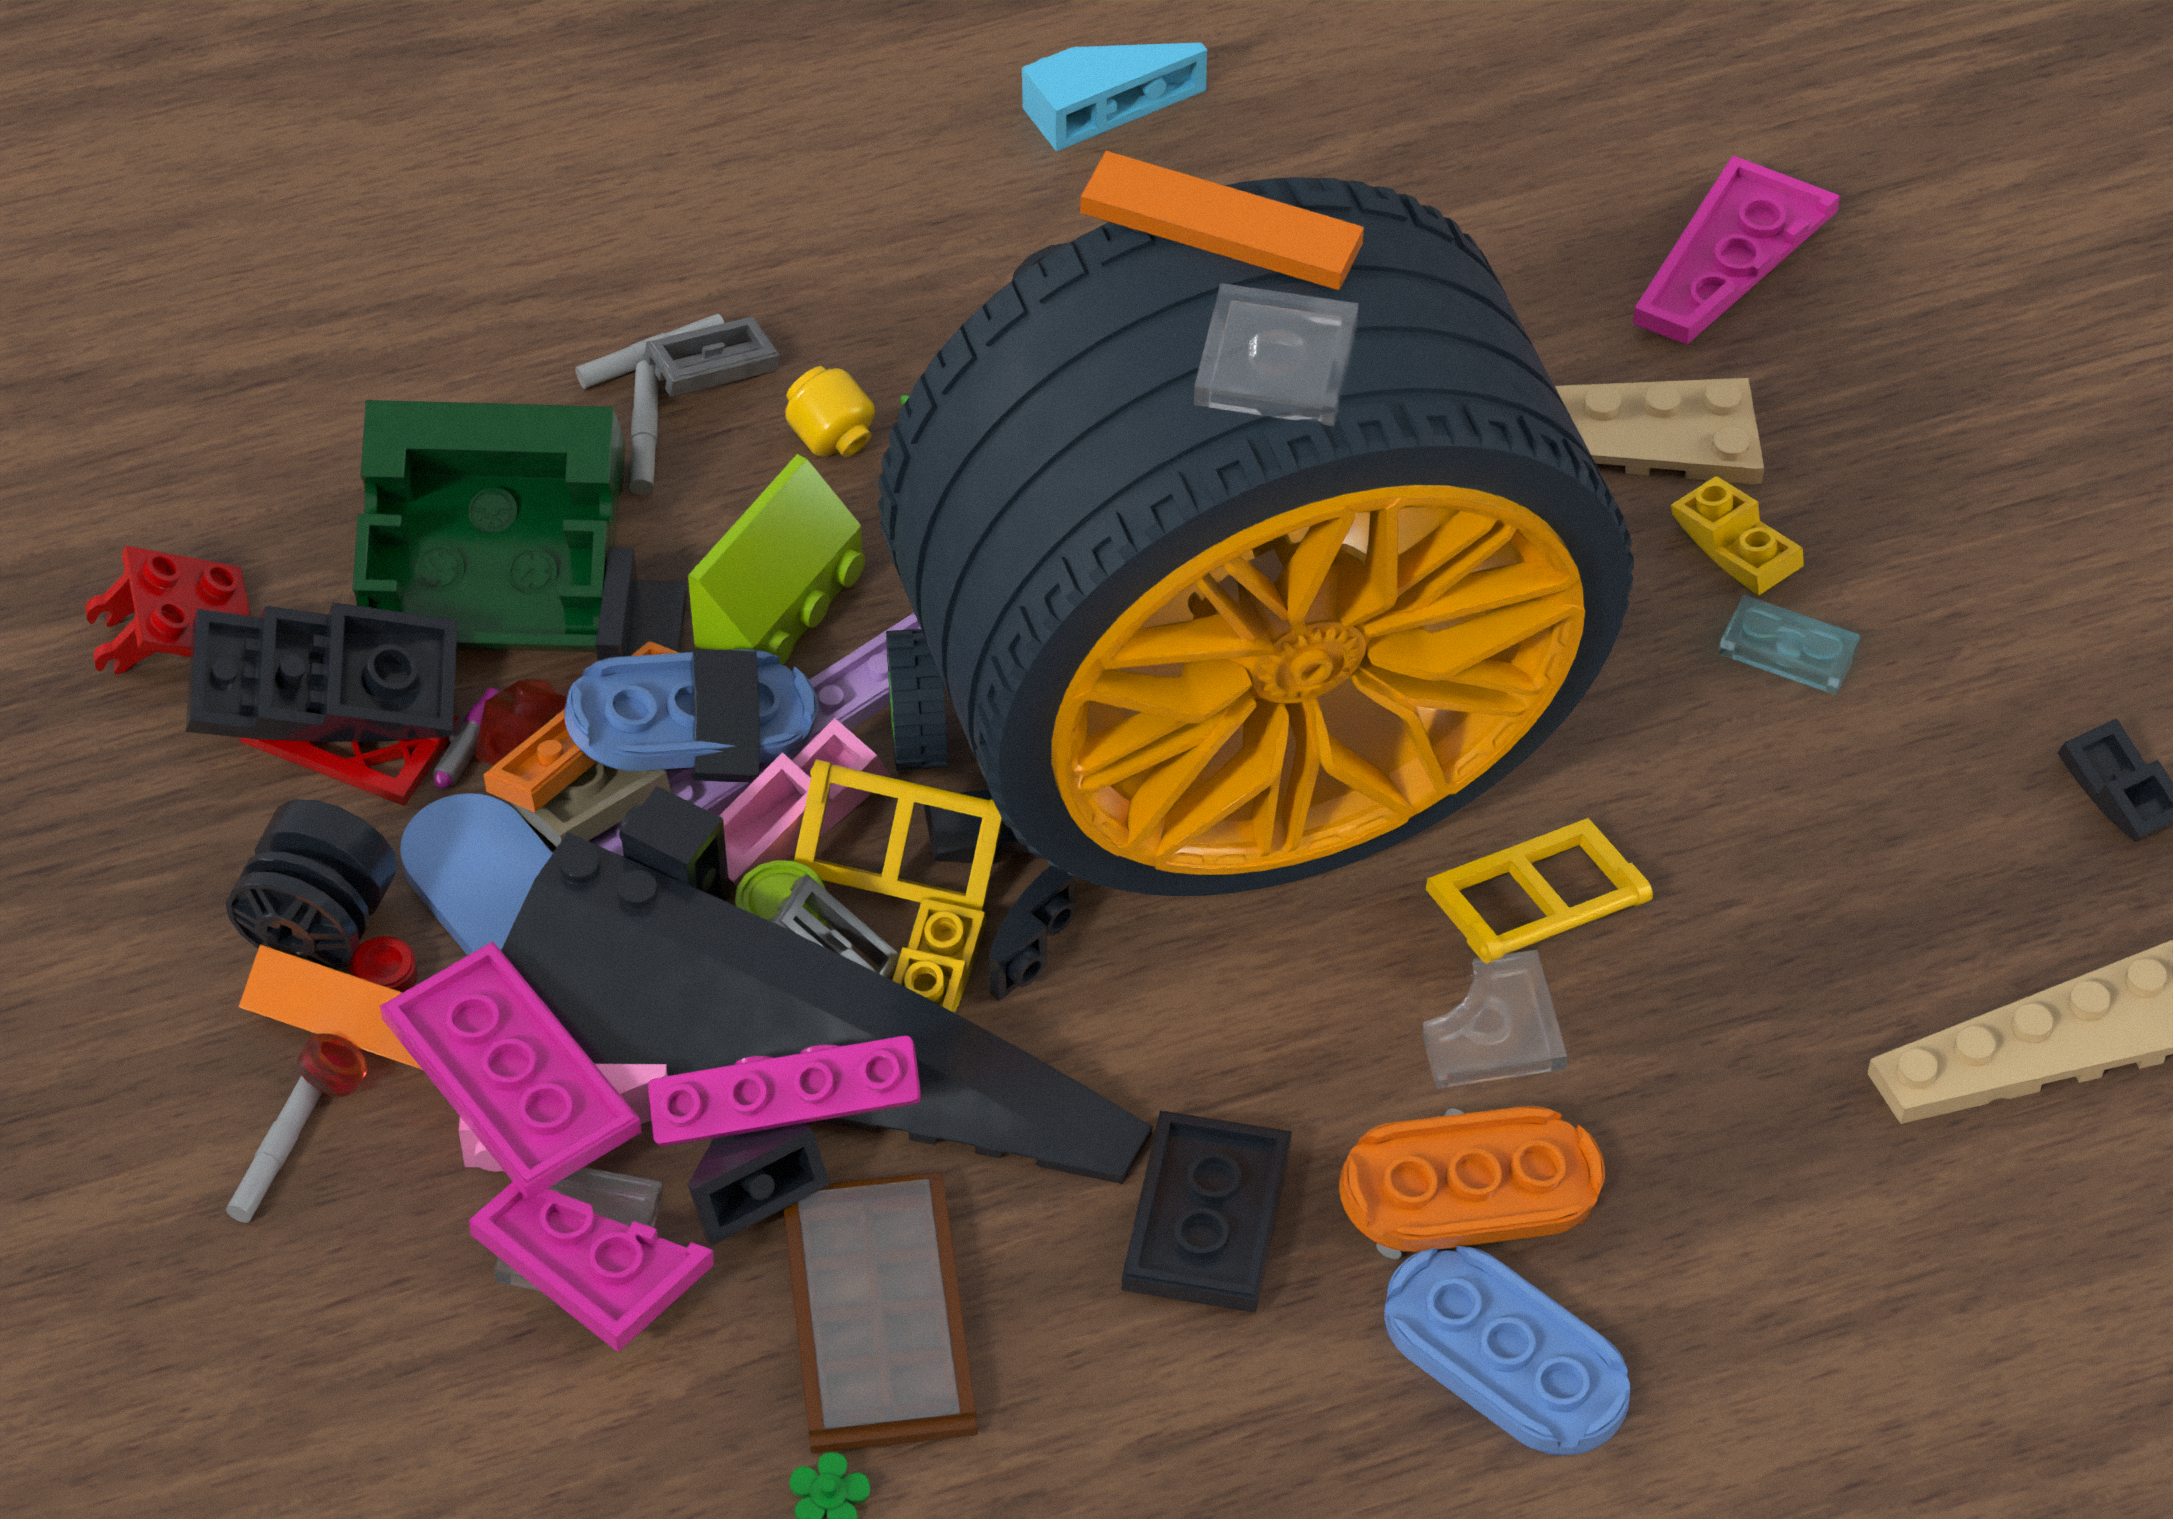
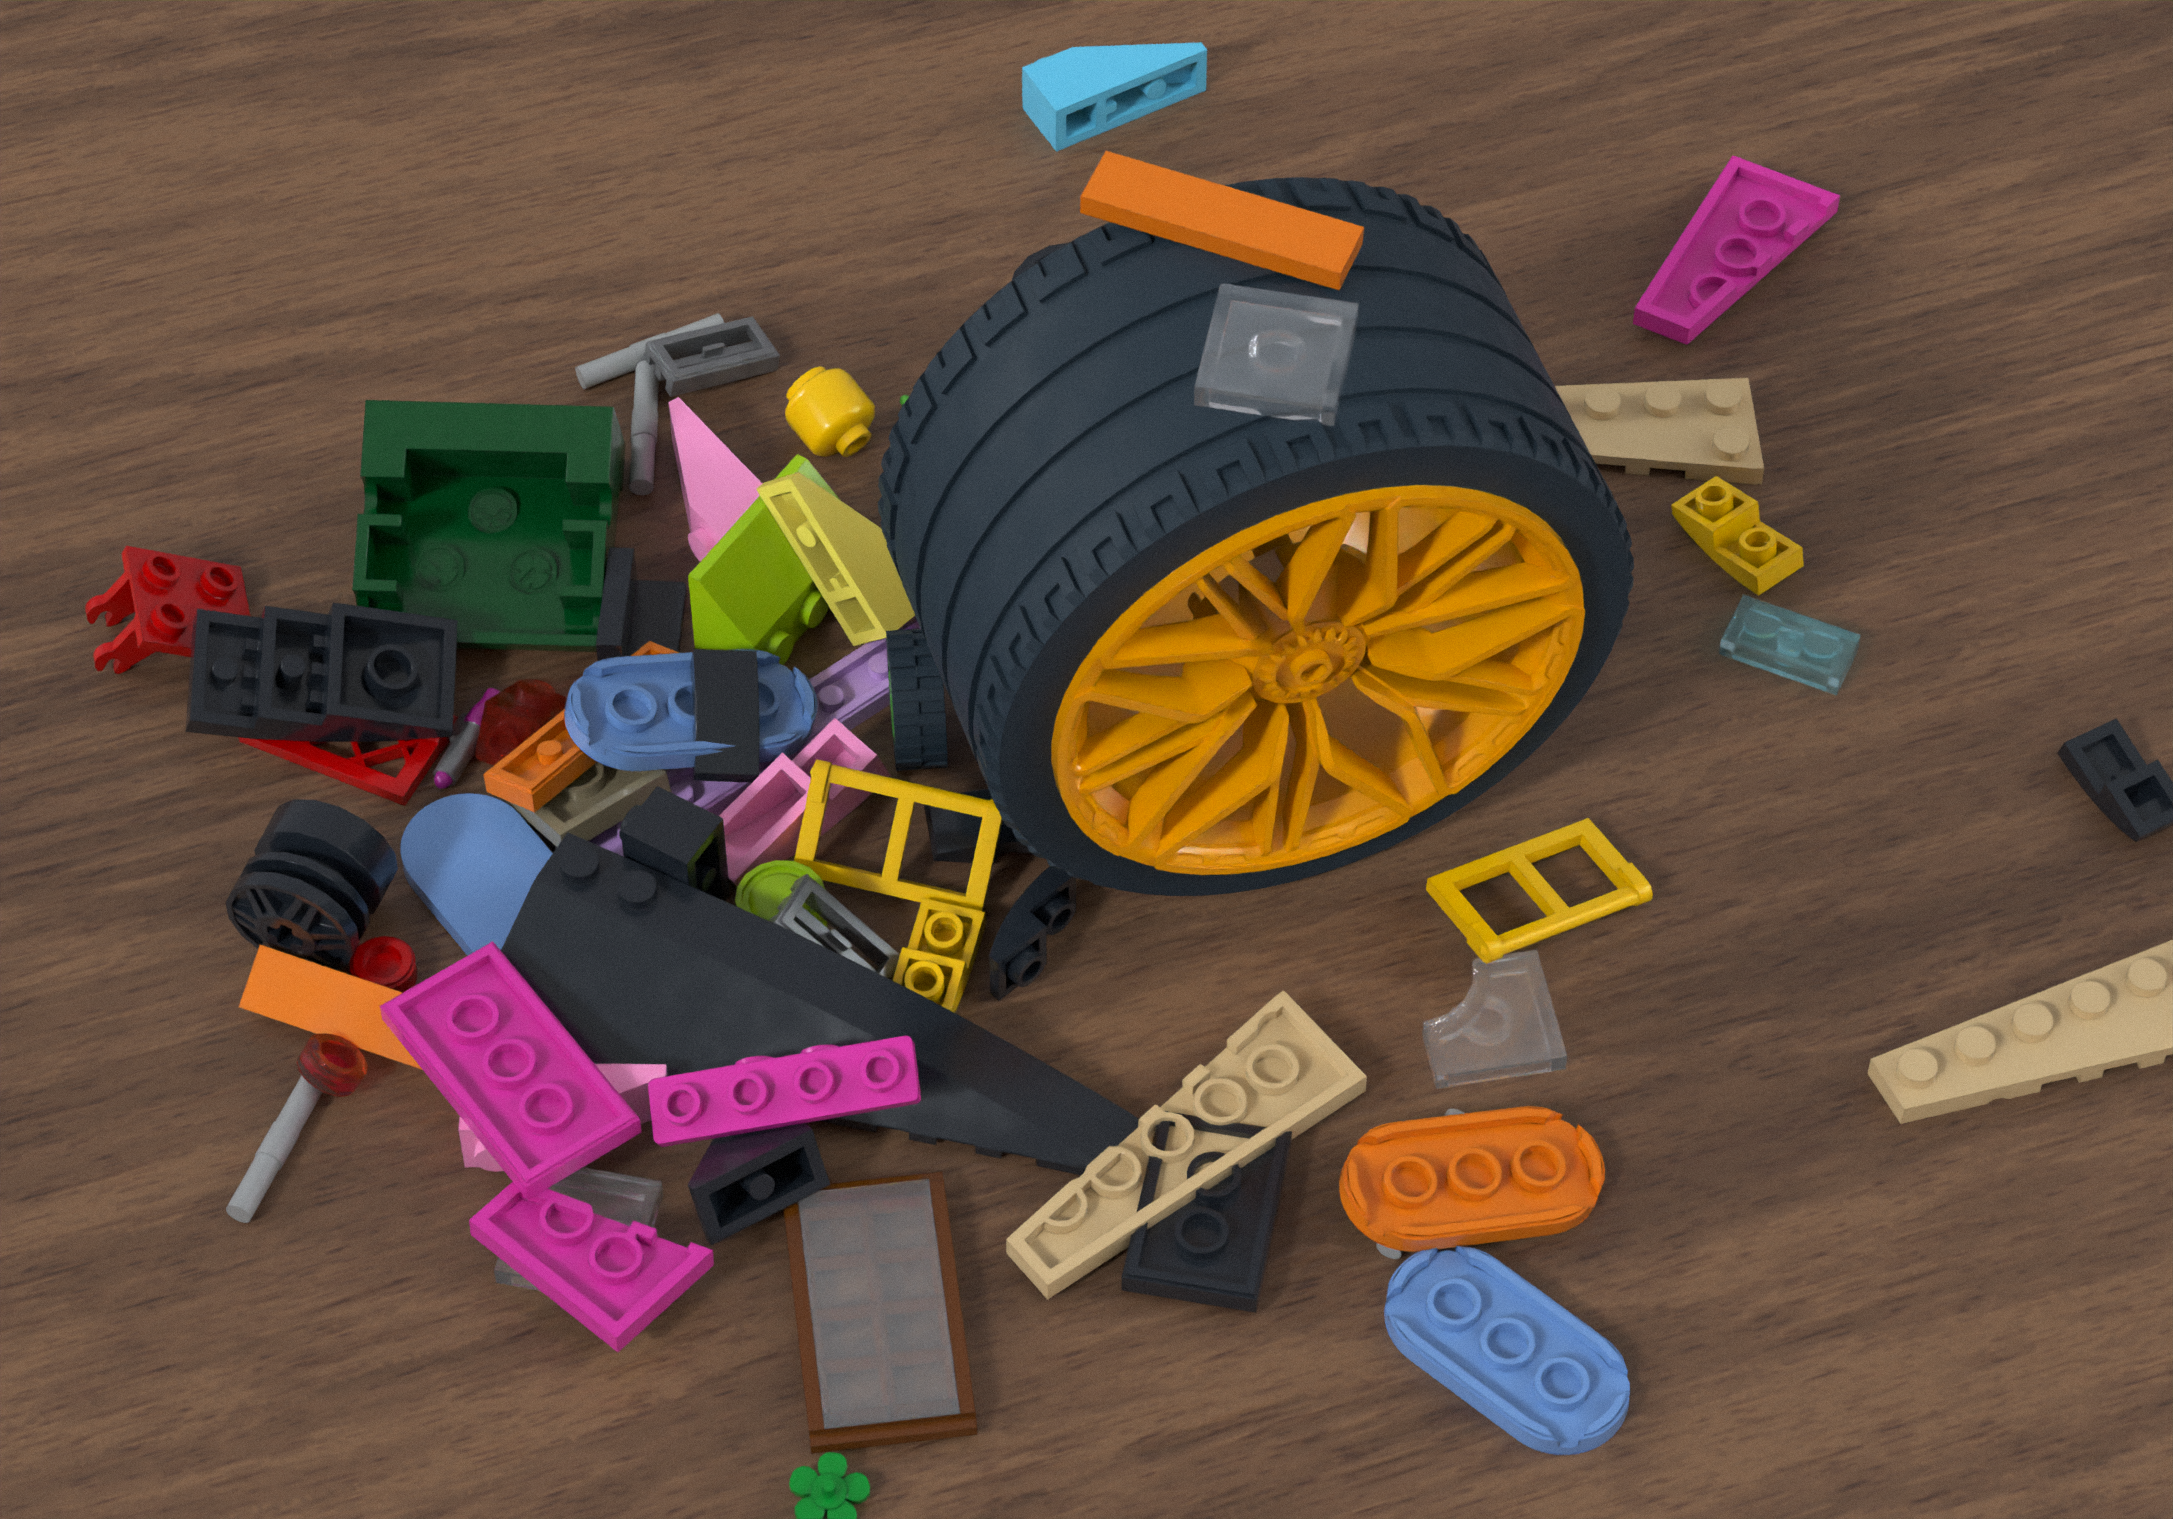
(712, 479): none -> bright pink slope
(842, 556): none -> light yellow slope
(1271, 1075): none -> tan wing

